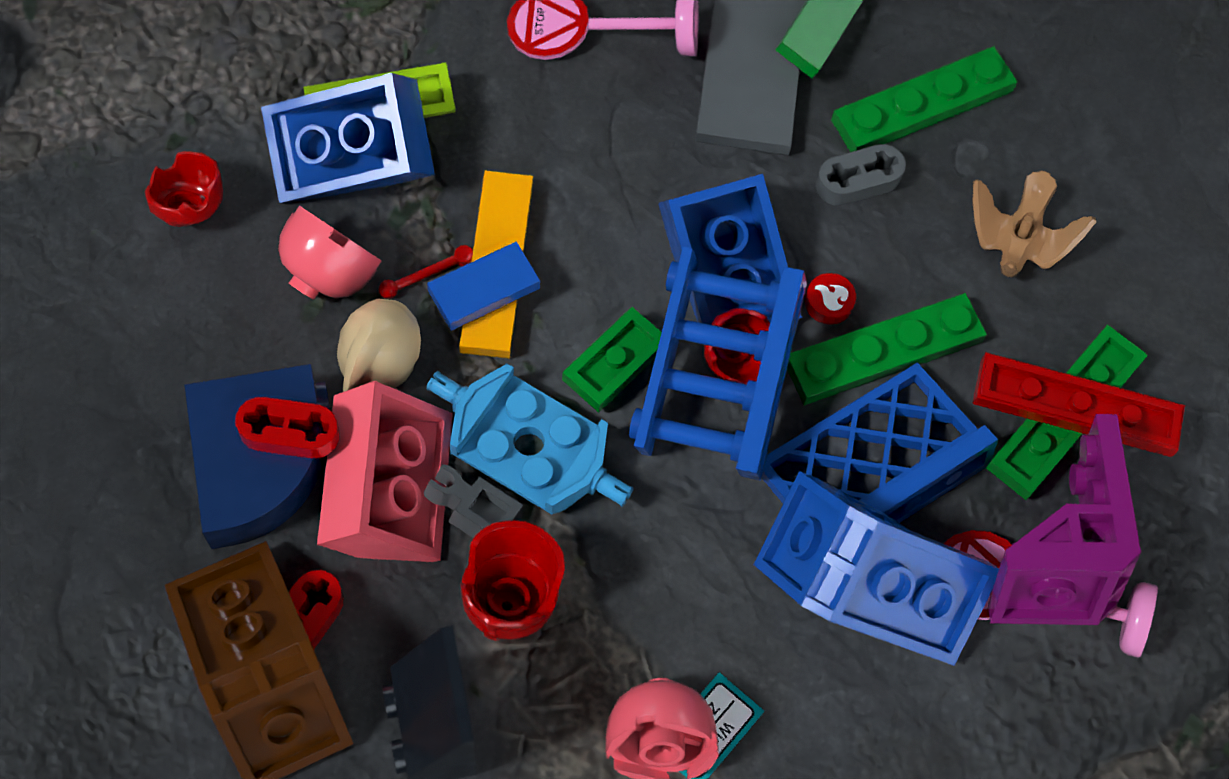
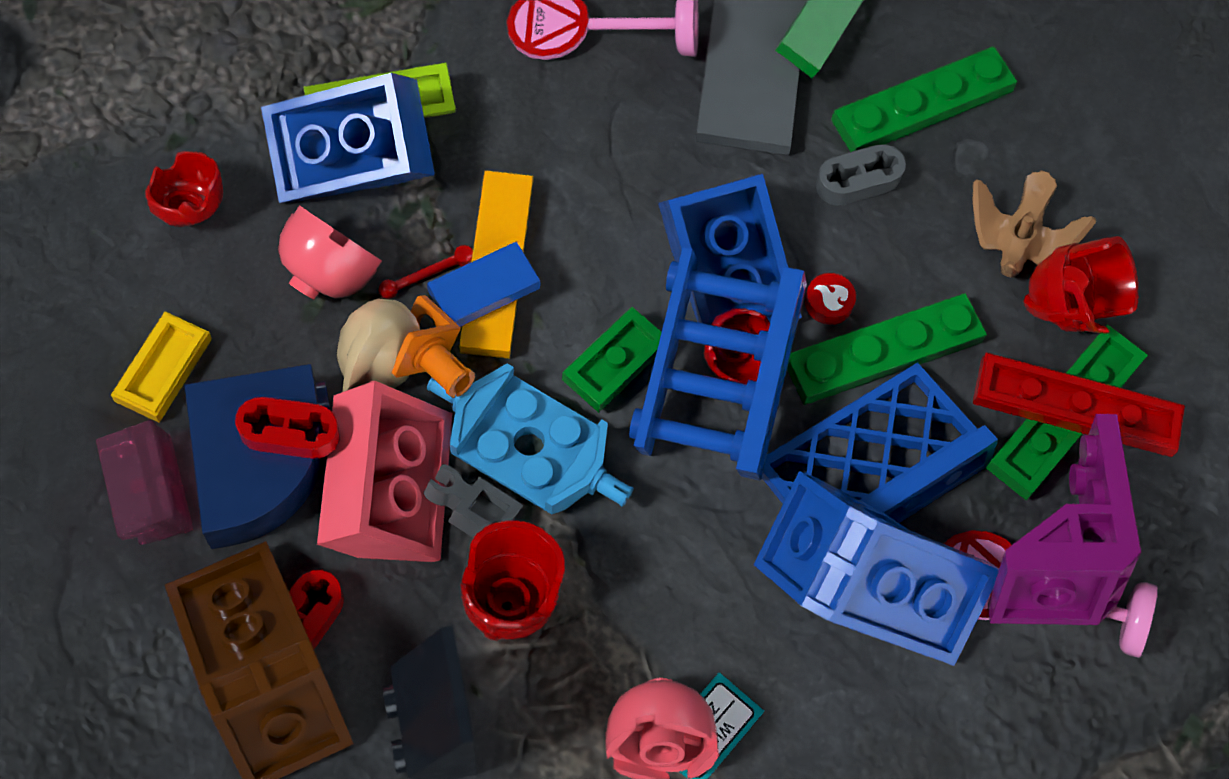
(144, 483): none -> clear pink hinge
(161, 367): none -> yellow tile
(430, 350): none -> orange bracket
(1084, 285): none -> red helmet

